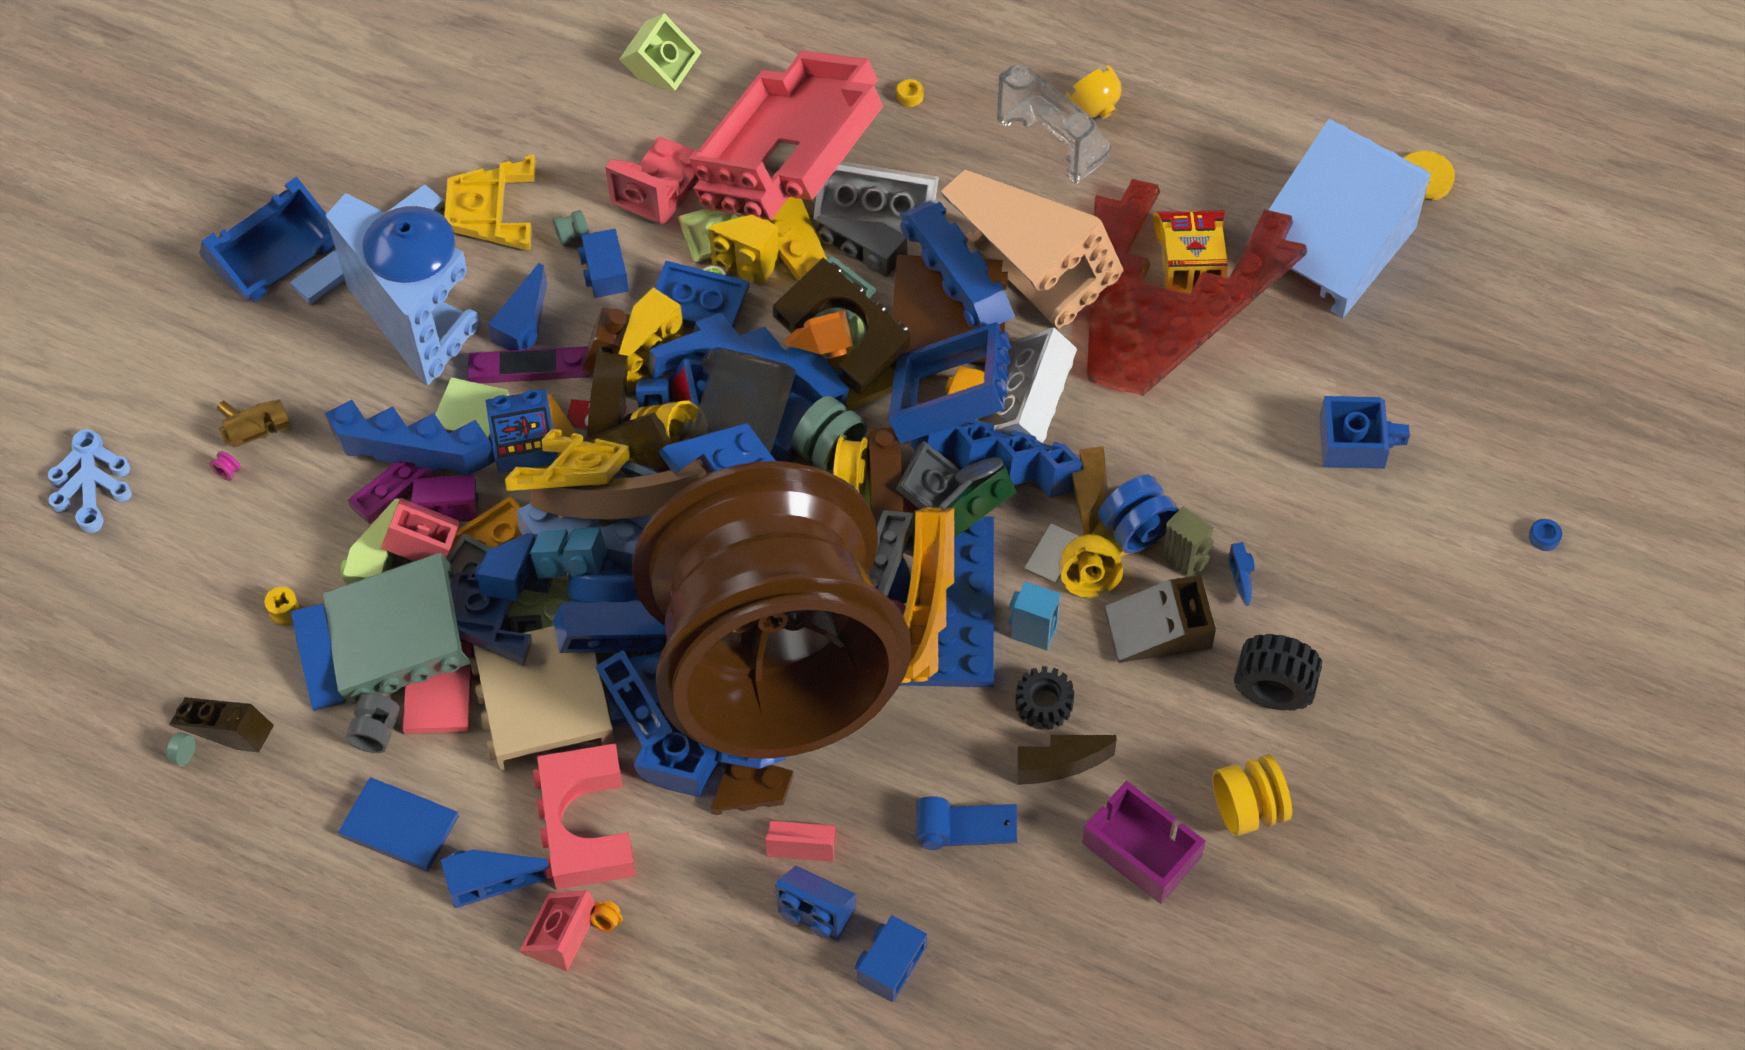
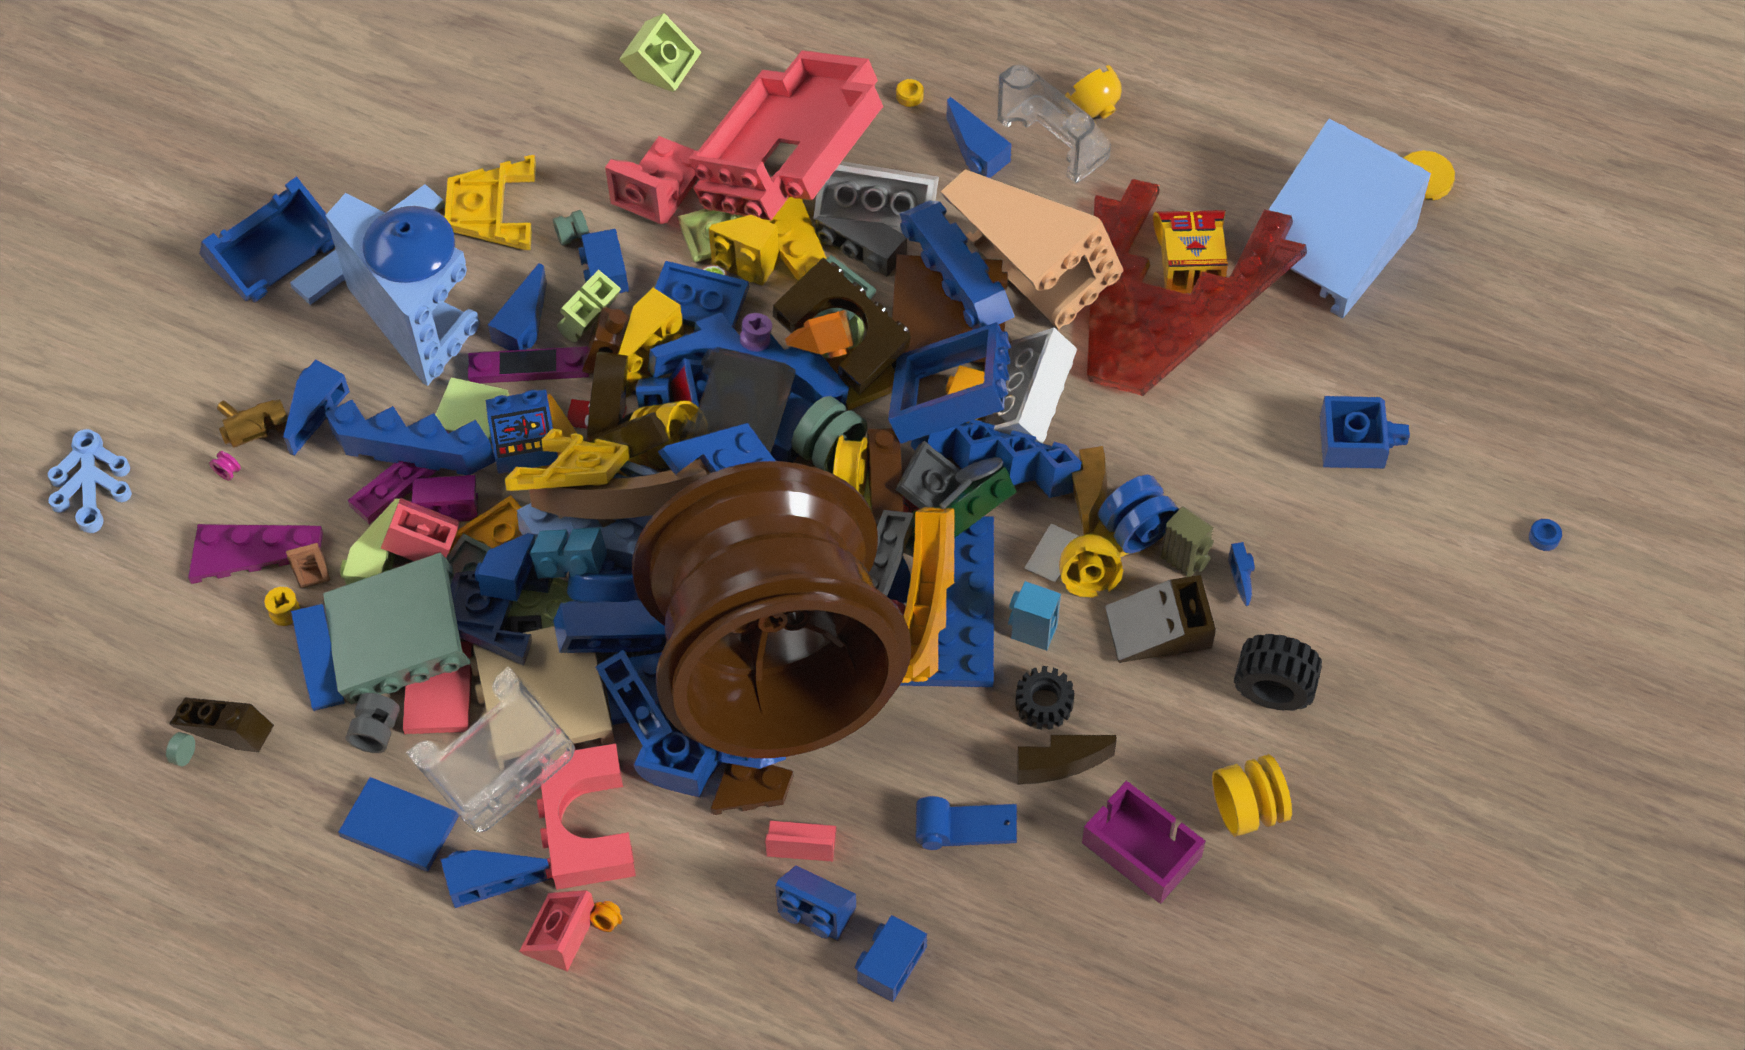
(236, 548): none -> magenta wing
(308, 565): none -> nougat slope
(315, 393): none -> blue slope
(498, 756): none -> clear windscreen
(586, 306): none -> yellowish green legs
(756, 332): none -> medium lavender wheel
(980, 145): none -> blue slope

